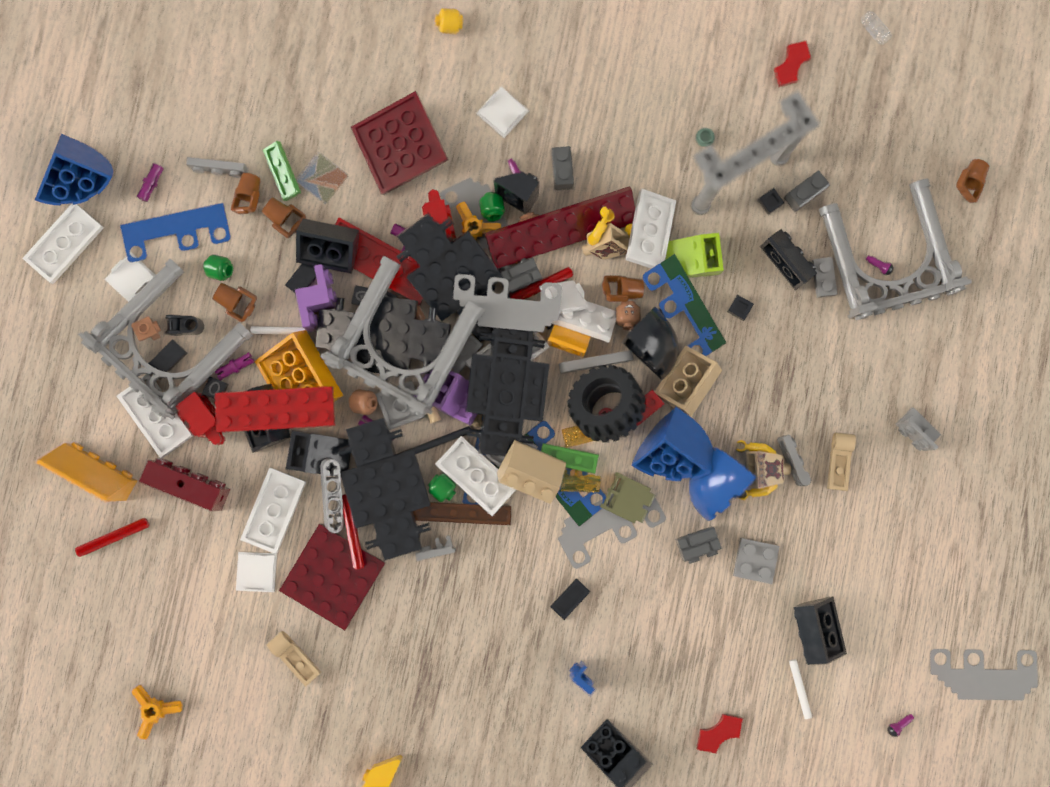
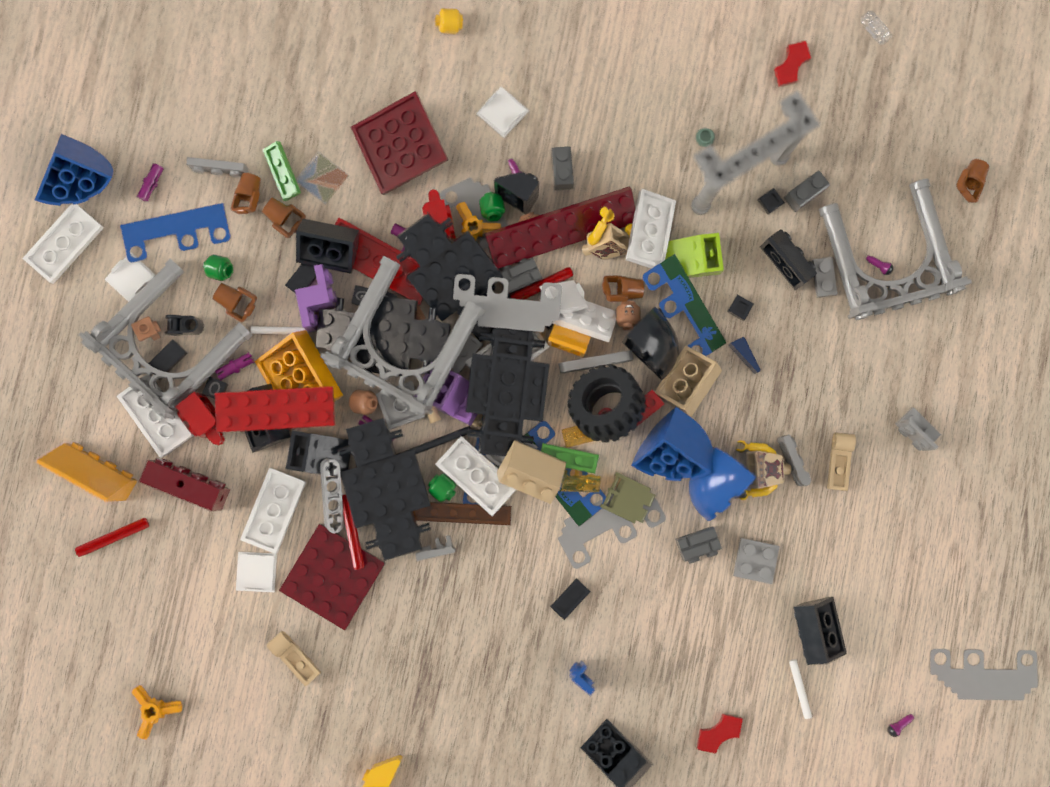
(743, 351): none -> dark blue slope

